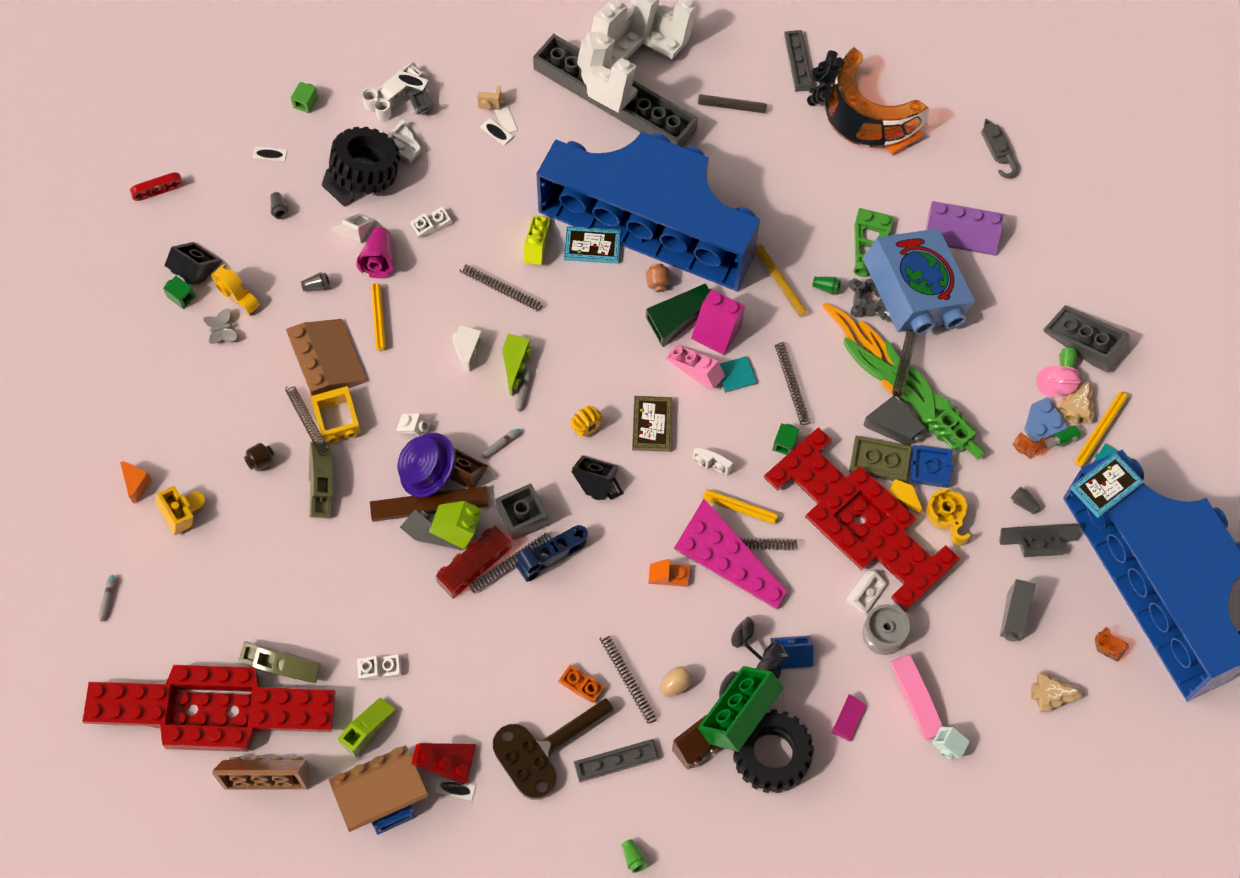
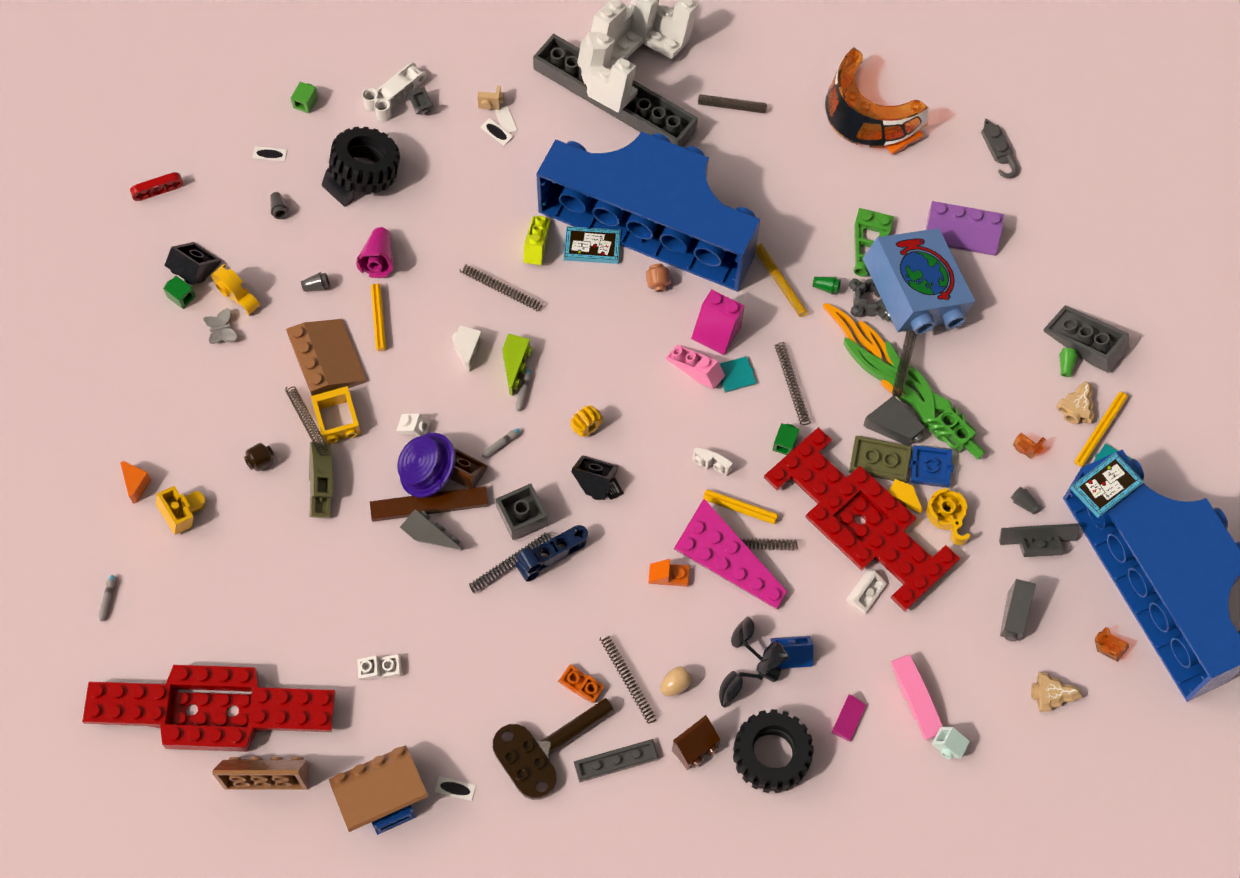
(279, 662): olive slope -> none
(354, 227): white slope -> none
(365, 726): lime slope -> none
(404, 139): white wing -> none
(410, 80): sticker -> none
(431, 223): white slope -> none
(445, 759): red wing -> none
(456, 522): lime slope -> none
(473, 561): clear red brick -> none
(634, 857): bright green cone -> none
(652, 423): tile -> none
(676, 314): dark green slope -> none
(740, 708): green brick -> none
(798, 60): dark grey tile -> none
(825, 75): black piece -> none
(896, 632): light grey wheel -> none
(1043, 420): medium blue plate -> none
(1058, 380): bright pink piece -> none
(1063, 437): green piece -> none

